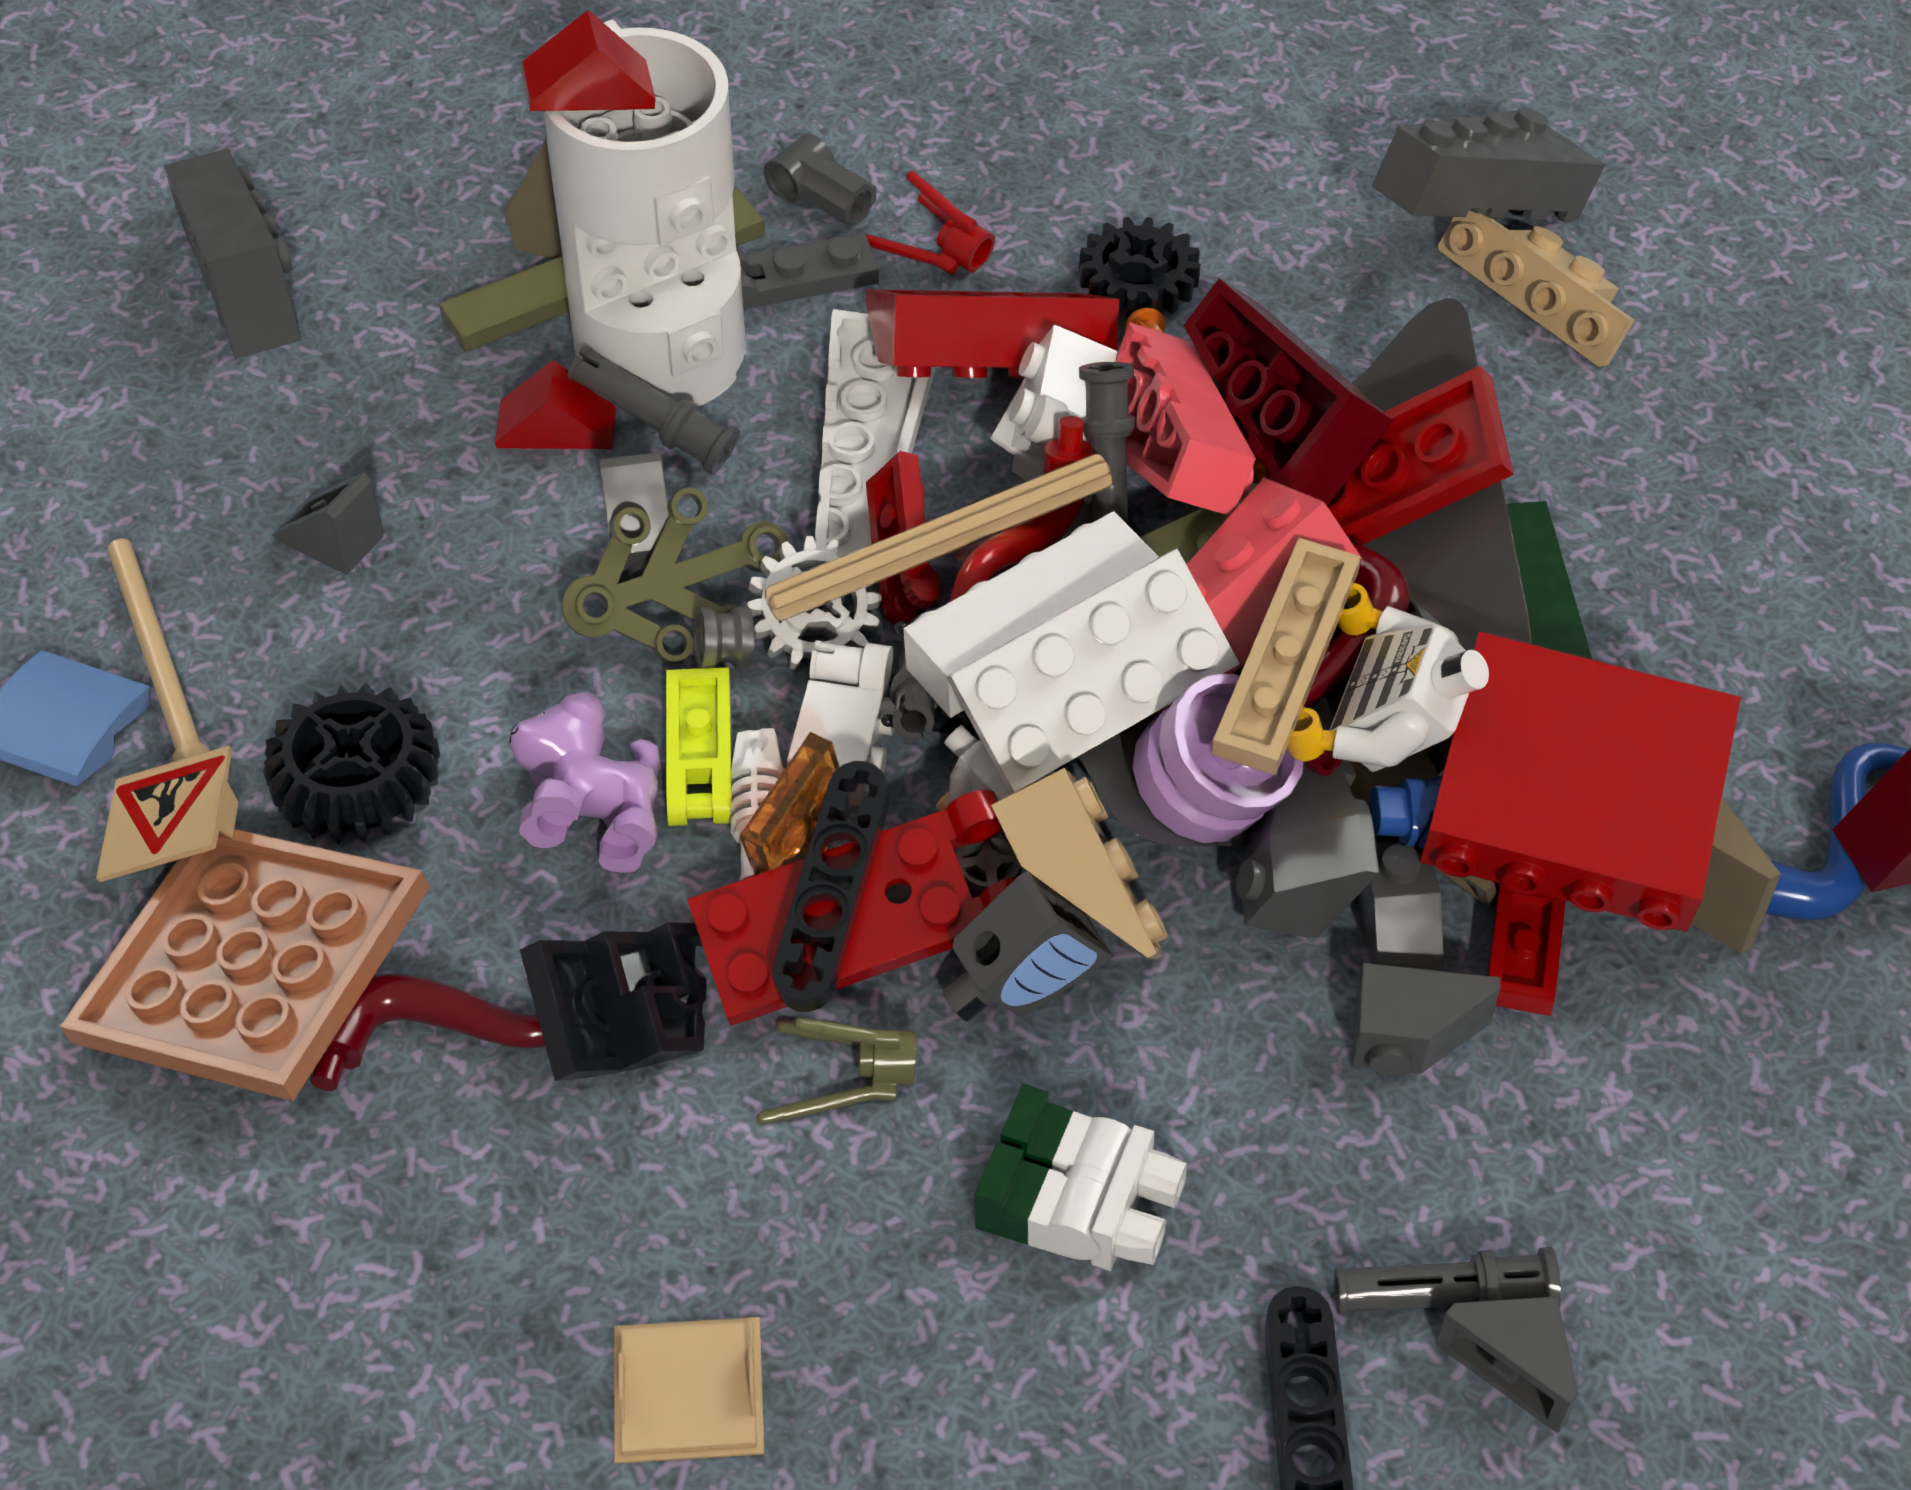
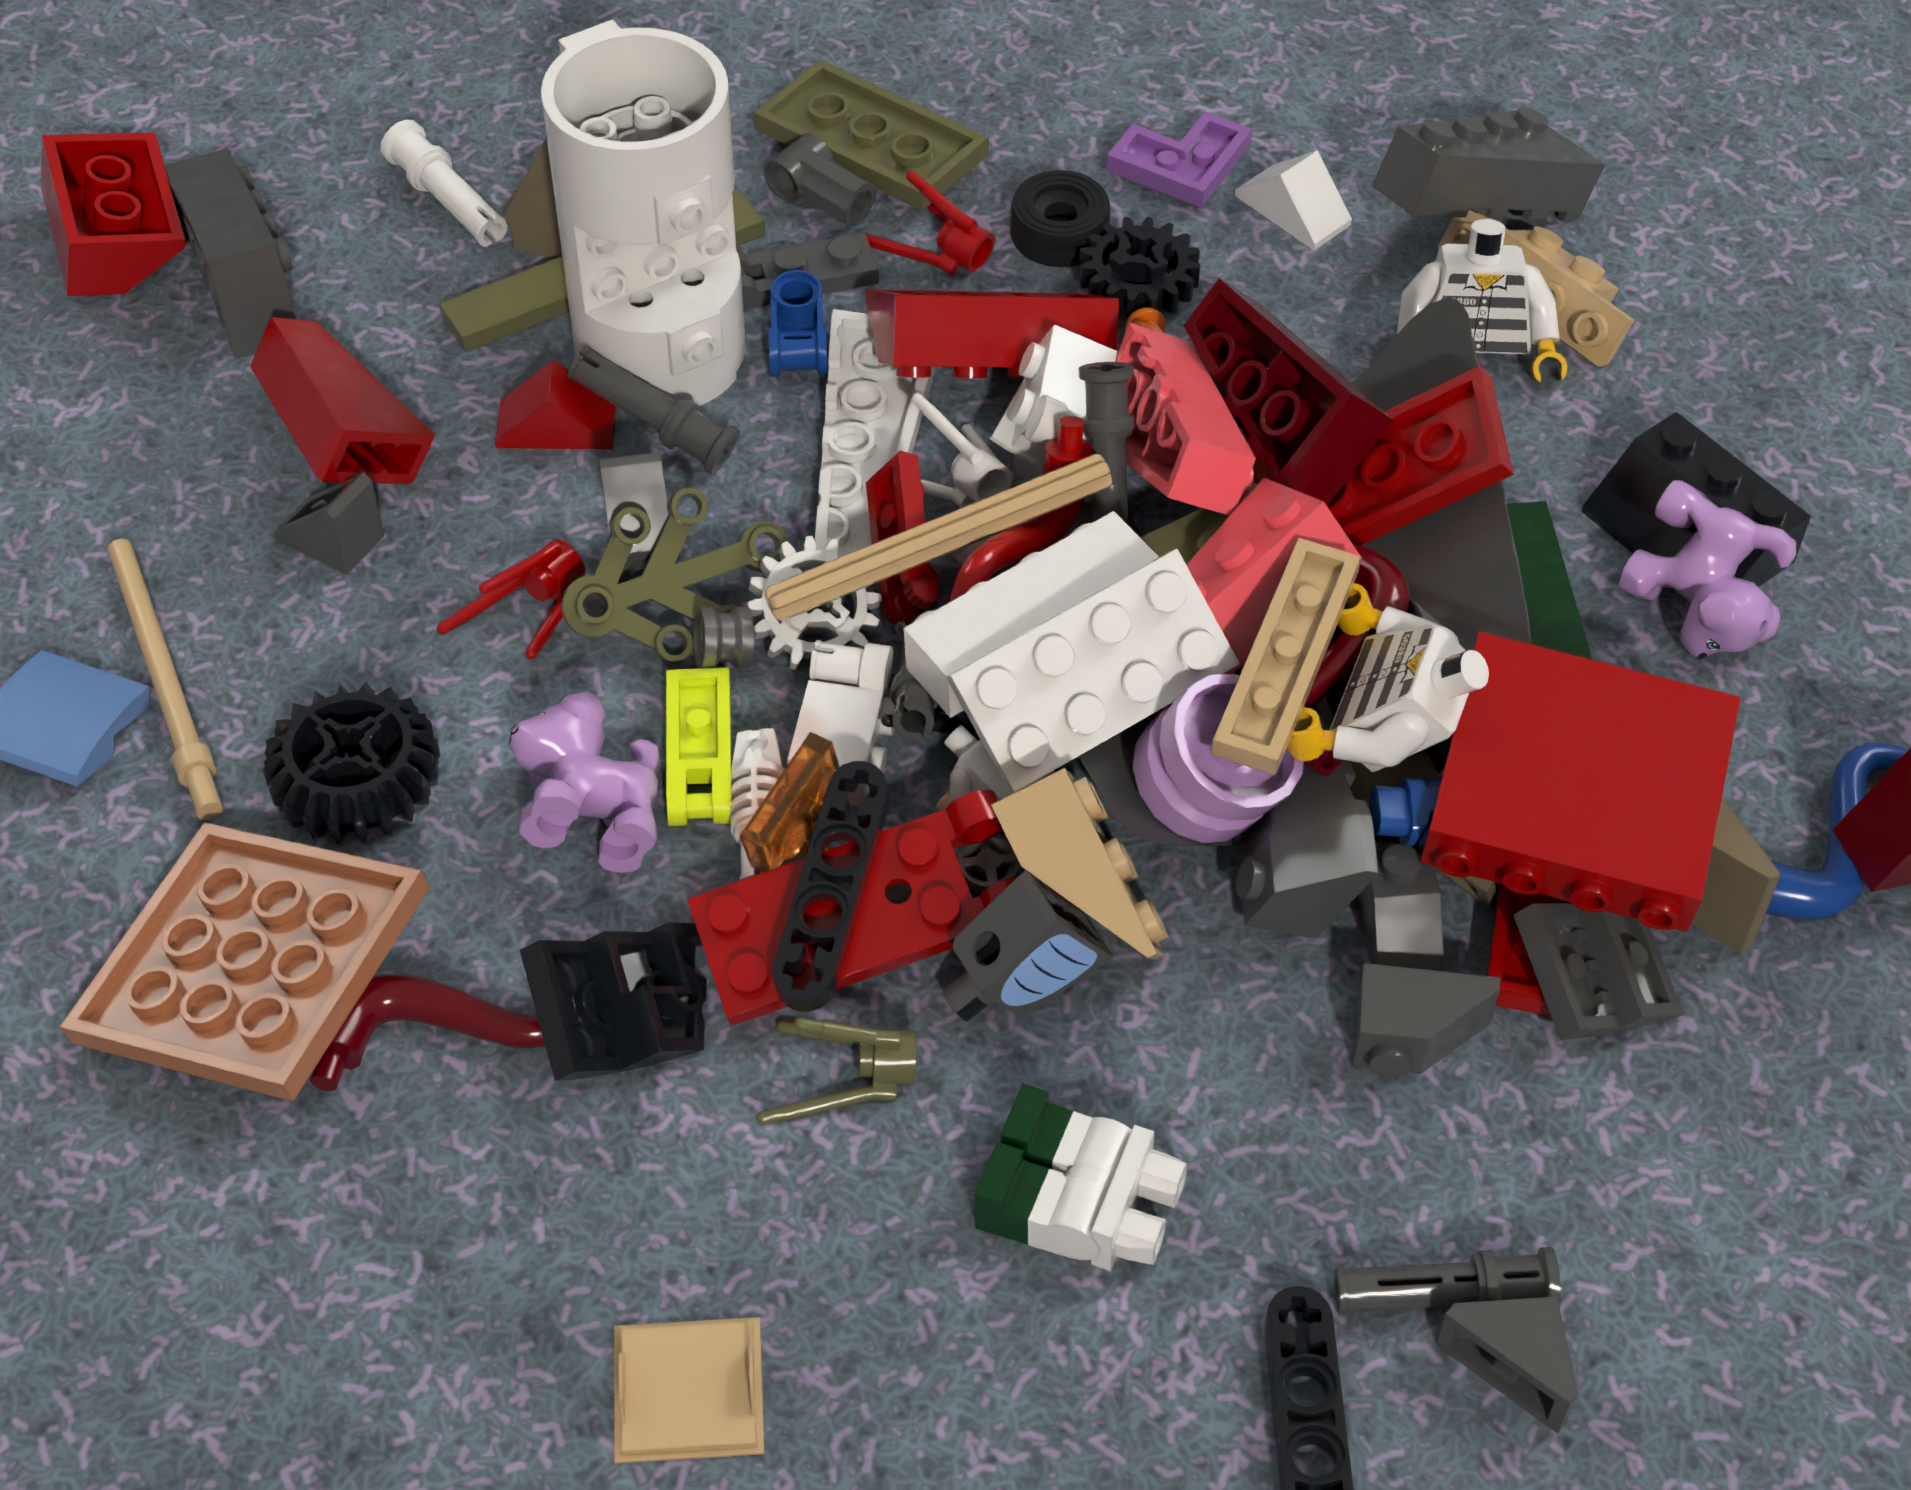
(108, 210): none -> red slope
(168, 814): tan piece -> none
(337, 407): none -> red slope
(431, 170): none -> white pin
(543, 576): none -> red plant
(587, 70): red slope -> none
(797, 324): none -> blue piece
(873, 131): none -> olive plate
(974, 470): none -> white plant
(1057, 194): none -> black tyre
(1182, 168): none -> medium lavender plate
(1299, 199): none -> white slope
(1501, 293): none -> white torso
(1596, 970): none -> dark grey slope
(1680, 451): none -> black slope
(1723, 609): none -> lavender animal

